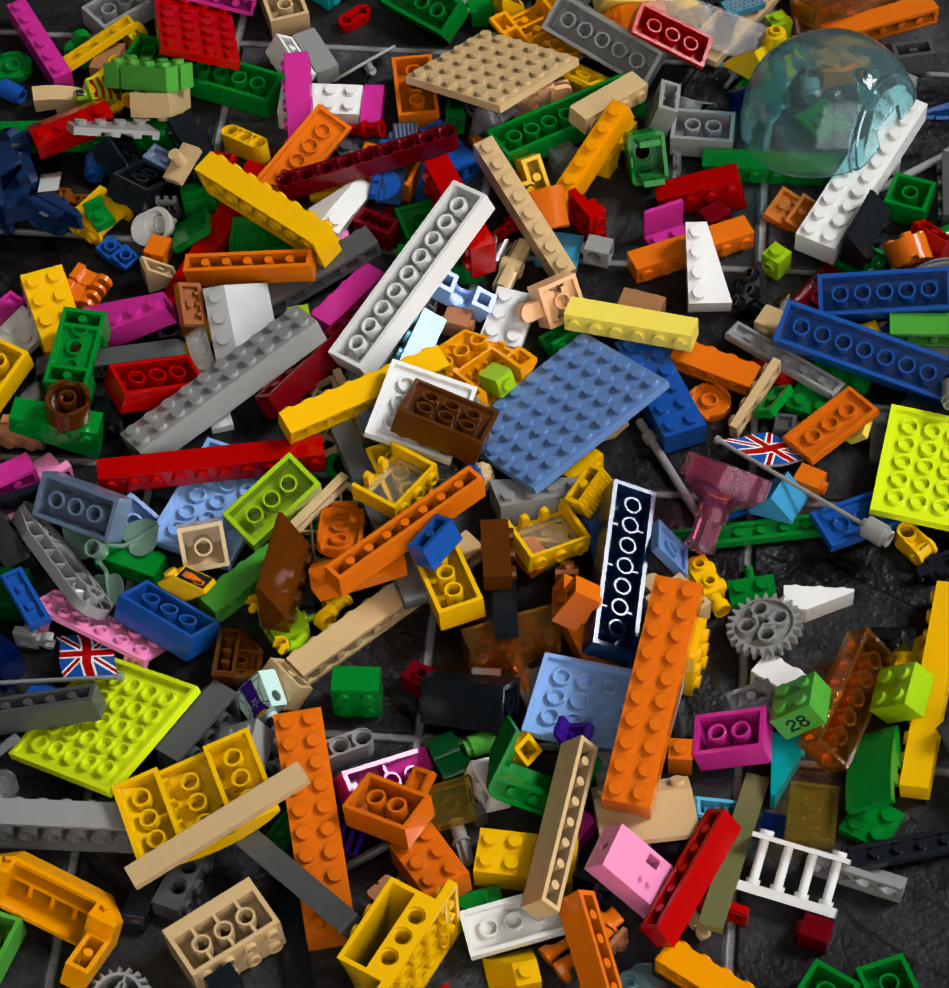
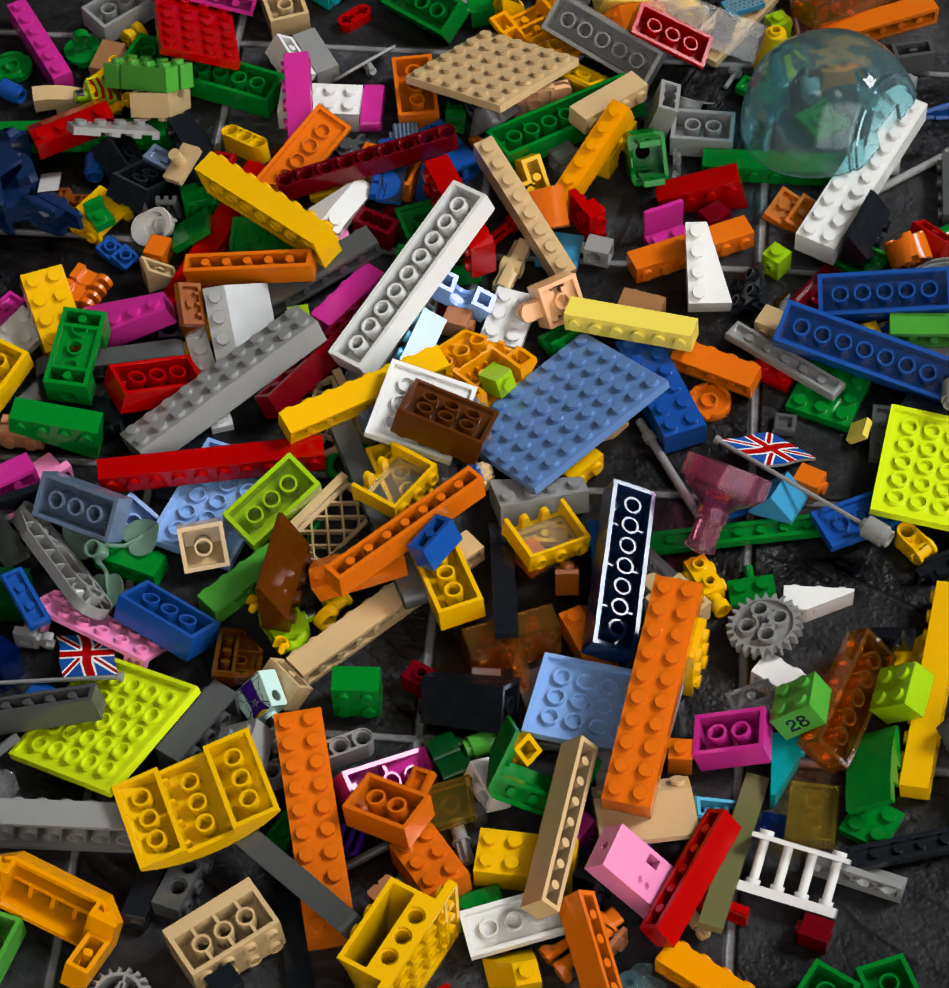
(67, 405): reddish brown brick -> none
(99, 42): yellow tile -> none
(186, 582): yellow slope -> none
(217, 825): tan tile -> none
(339, 528): orange tile -> none
(364, 128): red pin -> none
(497, 554): reddish brown wedge -> none
(500, 252): flat silver piece -> none
(565, 730): dark purple bracket -> none
(574, 601): orange brick -> none
(588, 490): yellow brick -> none
(669, 548): medium blue tile -> none
(736, 98): clear blue tile -> none
(746, 62): yellow slope -> none
(757, 392): tan plate -> none
(773, 401): green plate -> none
(830, 425): orange tile -> none
(909, 198): green brick -> none

